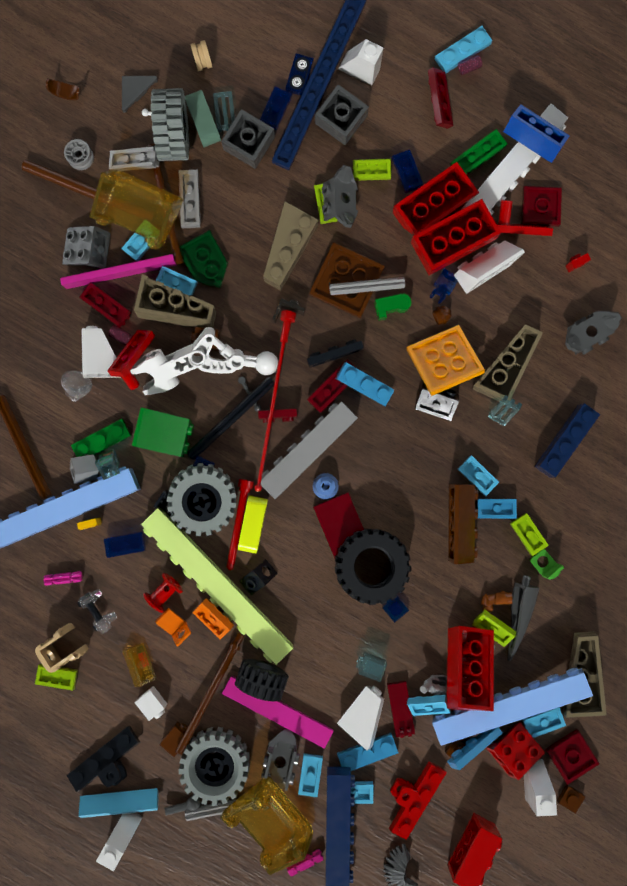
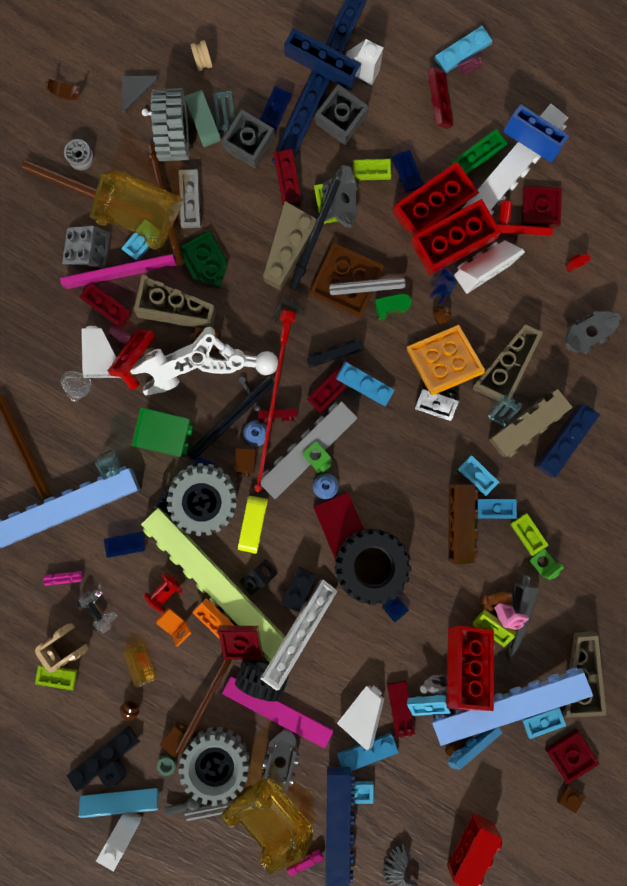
(83, 469): light grey panel -> none
(89, 523): yellow tile -> none
(102, 439): green plate -> none
(129, 710): none -> reddish brown plate
(133, 159): light grey hinge -> none
(151, 704): white brick -> none
(166, 765): none -> sand green tile
(177, 281): medium azure plate -> none
(240, 642): none -> dark red tile
(245, 461): none -> reddish brown brick
(245, 487): red piece -> none
(250, 437): none -> medium blue cone
(287, 176): none -> dark red hinge
(298, 589): none -> black brick
(298, 635): none -> white plate
(299, 74): tile -> none
(300, 269): none -> black bar
(310, 775): medium azure plate -> none
(322, 59): none -> dark blue brick
(322, 463): none -> bright green bracket
(371, 666): clear light blue brick -> none
(414, 798): red plate -> none
(509, 618): none -> bright pink bracket
(516, 751): red bracket -> none
(530, 422): none -> dark tan wedge
(539, 790): white slope -> none

